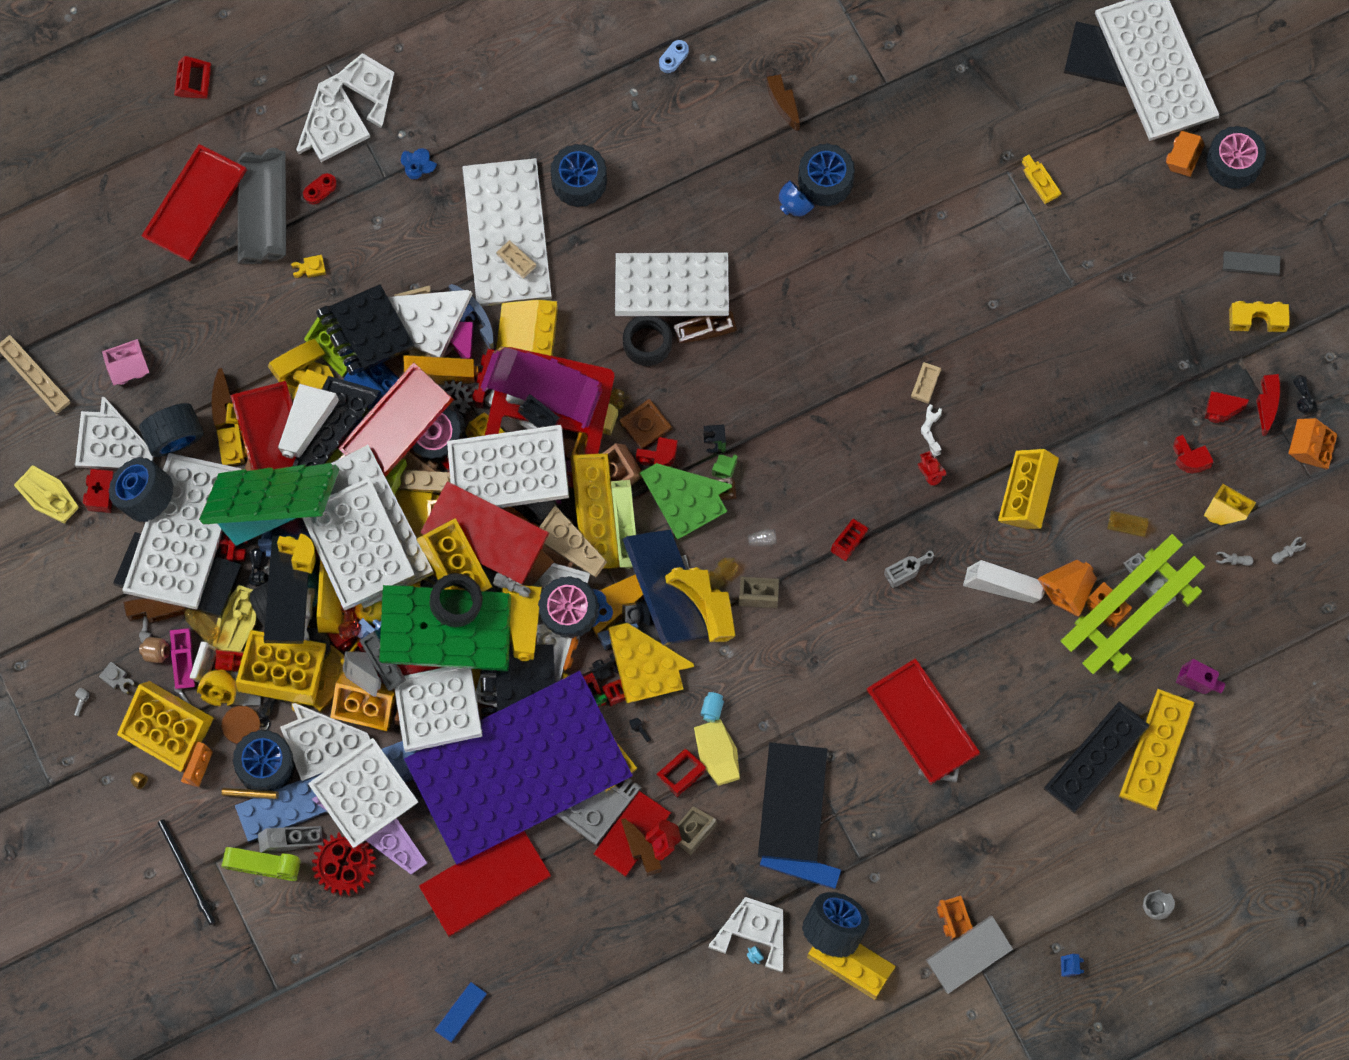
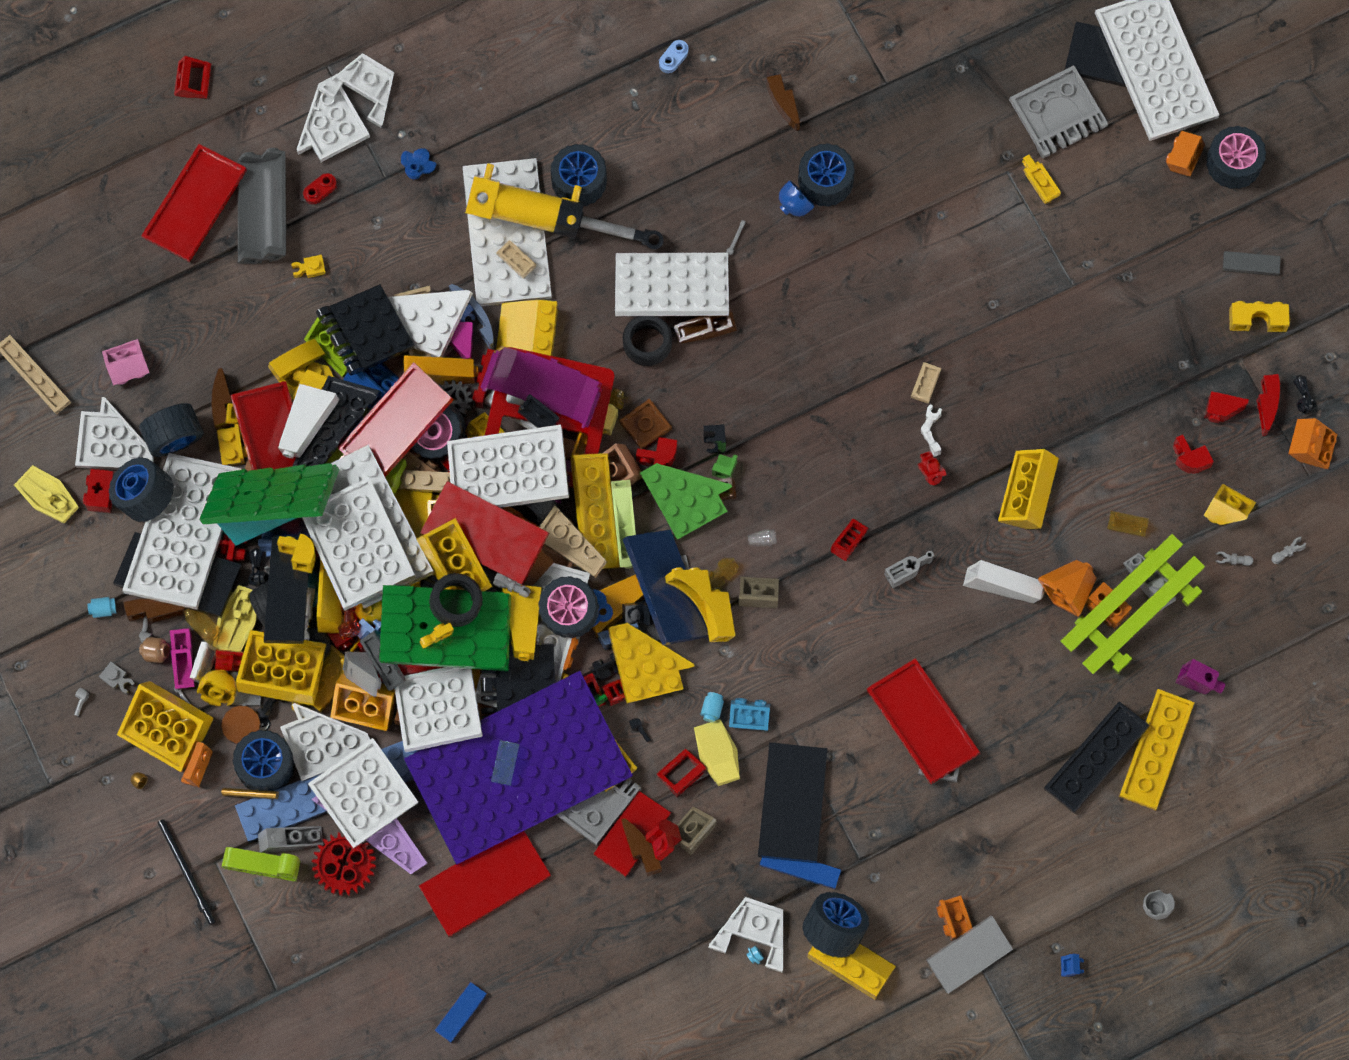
(102, 607): none -> medium azure brick
(439, 633): none -> yellow plate
(505, 762): none -> clear light blue slope
(543, 211): none -> yellow piece
(730, 251): none -> light grey hinge
(749, 714): none -> dark azure bracket
(1057, 108): none -> light grey hinge

